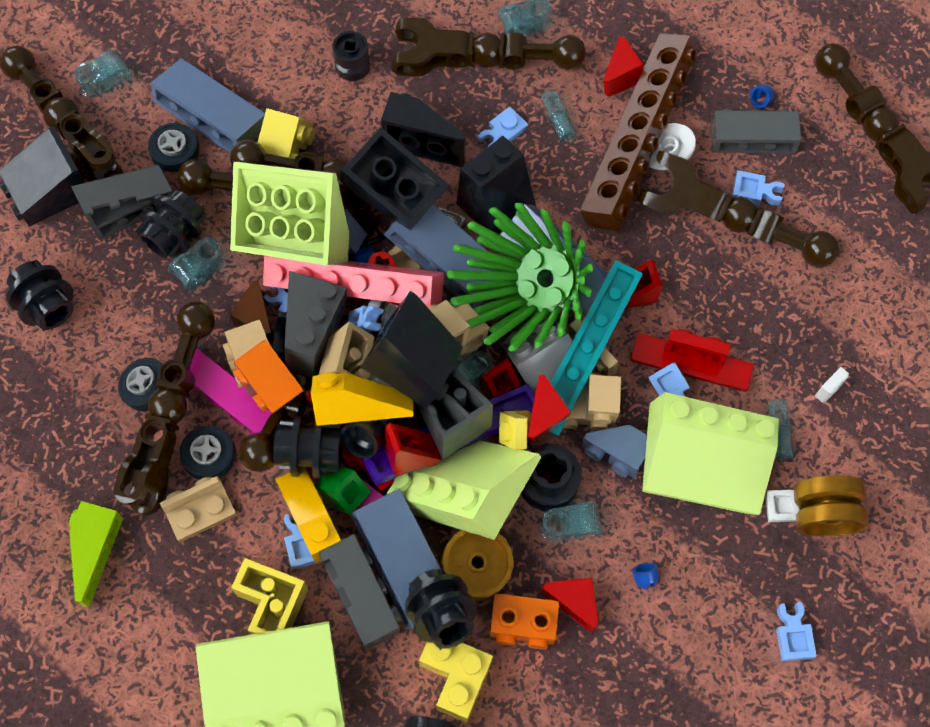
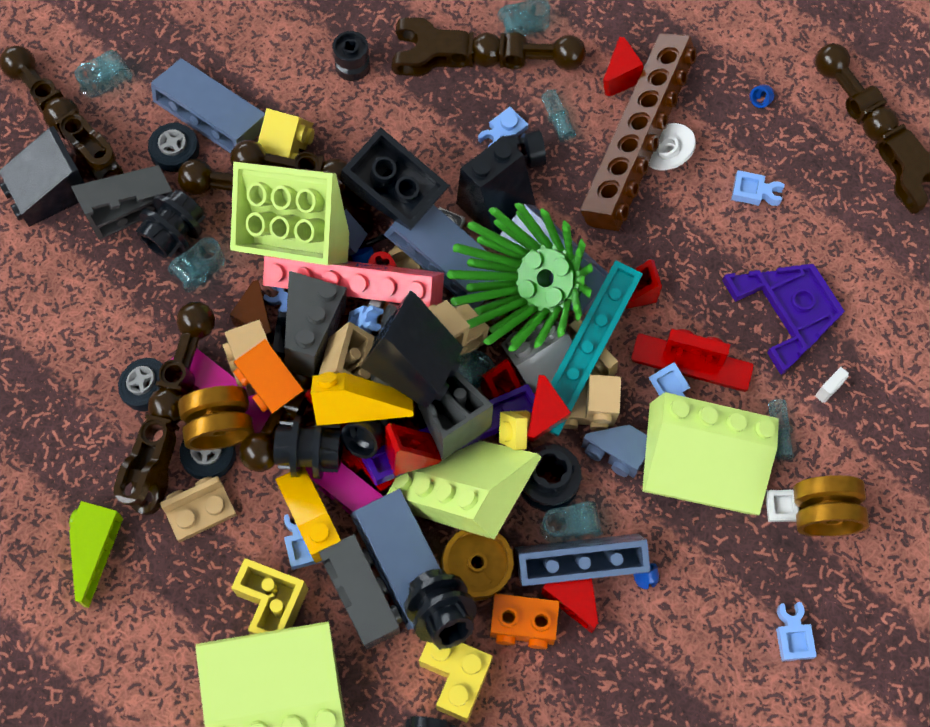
(39, 295): black piece -> none
(215, 417): none -> pearl gold wheel
(342, 489): green panel -> none
(423, 130): black slope -> none
(532, 147): none -> black wheel
(582, 559): none -> sand blue brick
(737, 213): dark brown piece -> none
(755, 131): dark grey brick -> none
(800, 301): none -> dark purple wing

